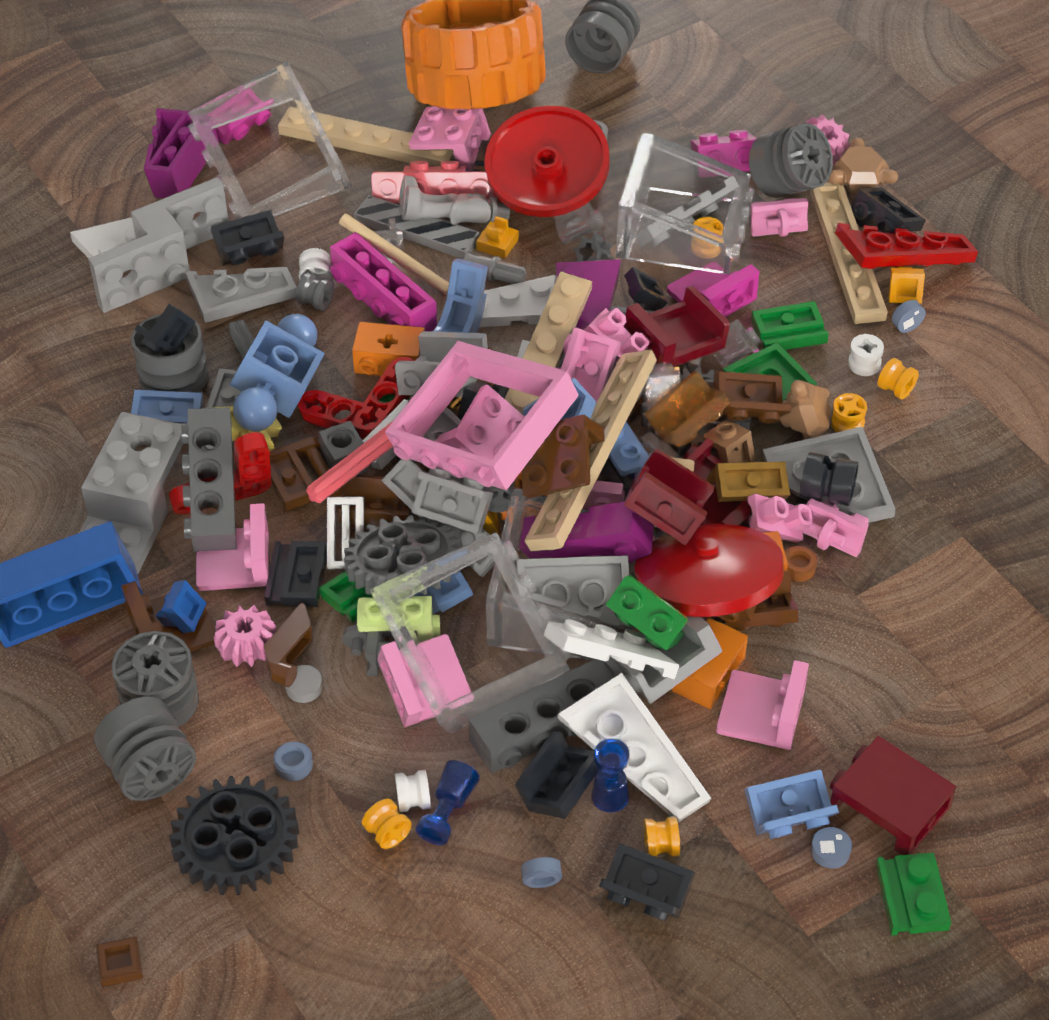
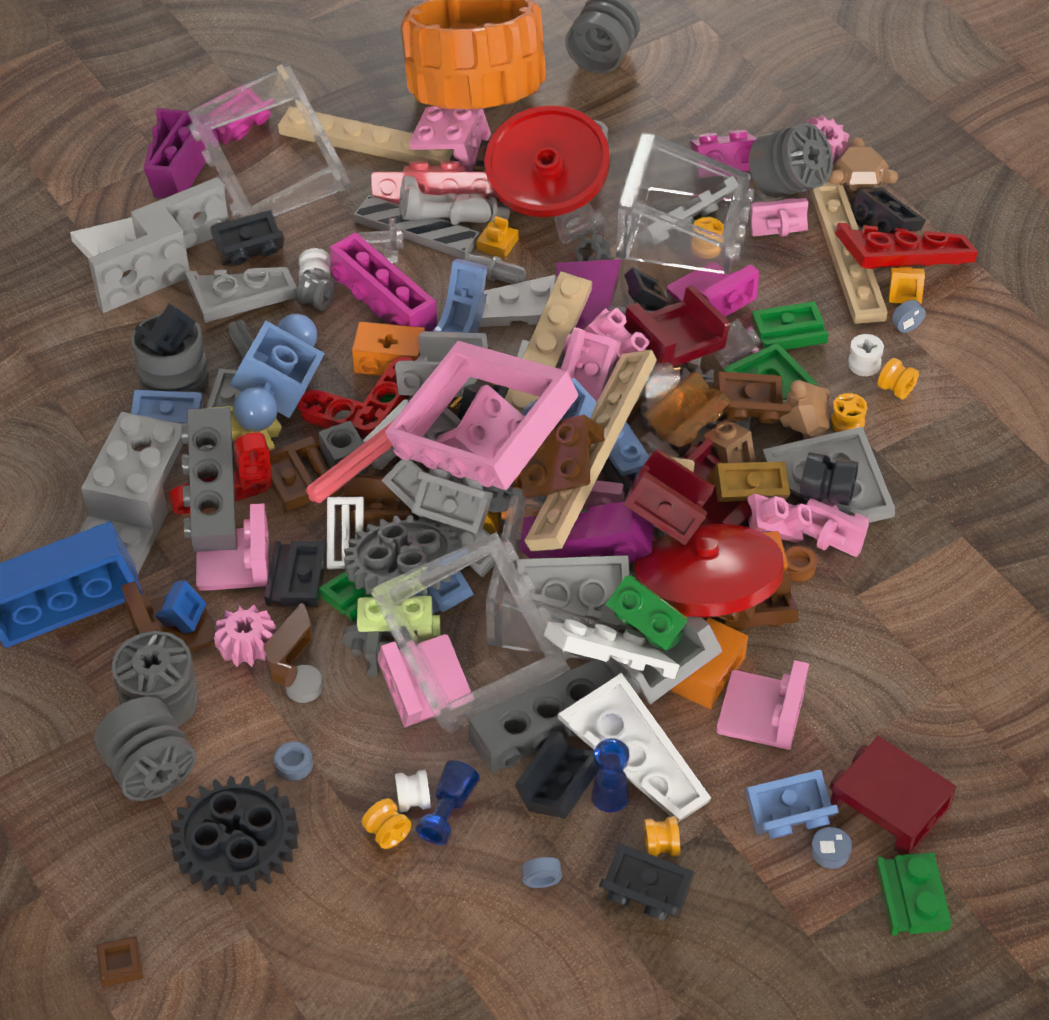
(395, 254): tan bar -> none

